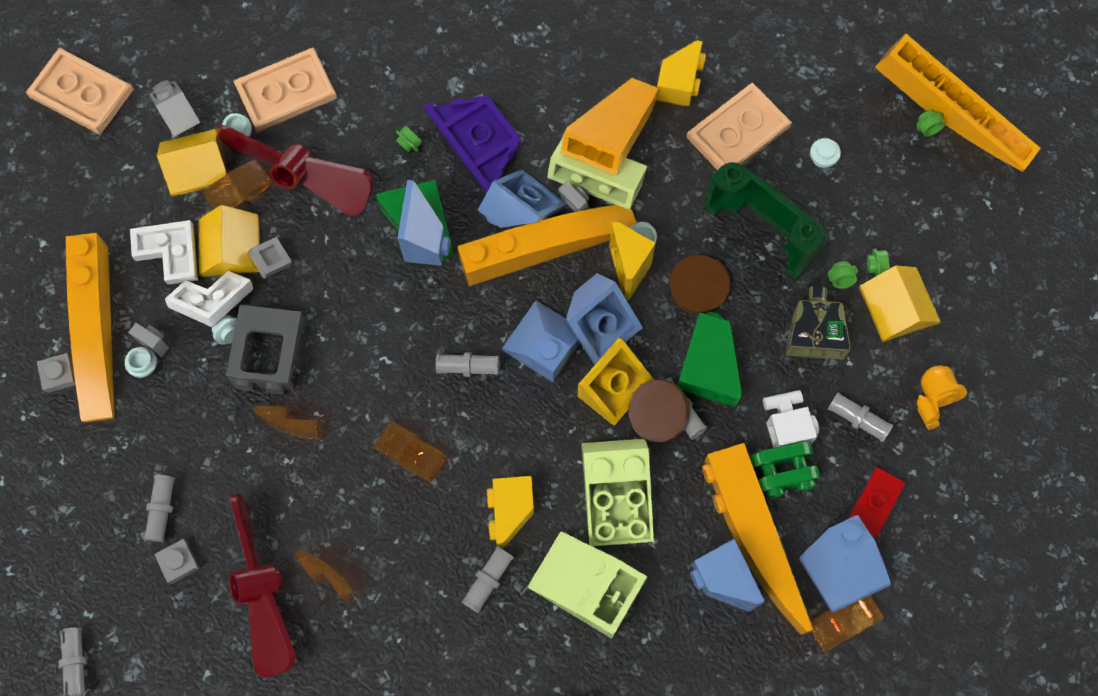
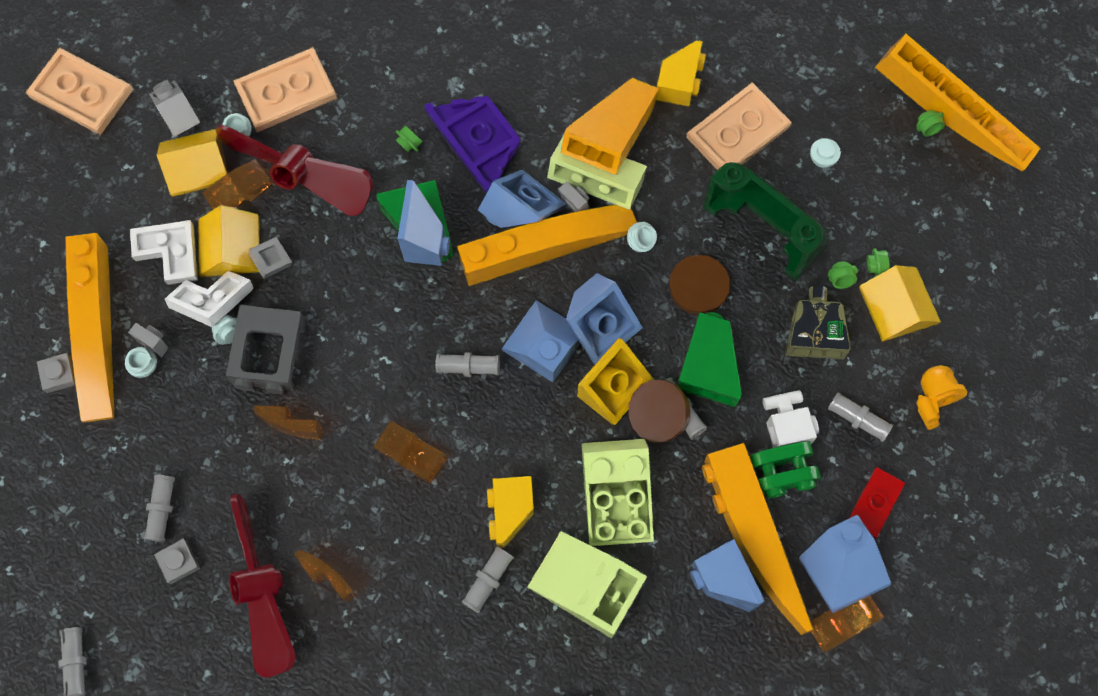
(631, 257): yellow slope -> none

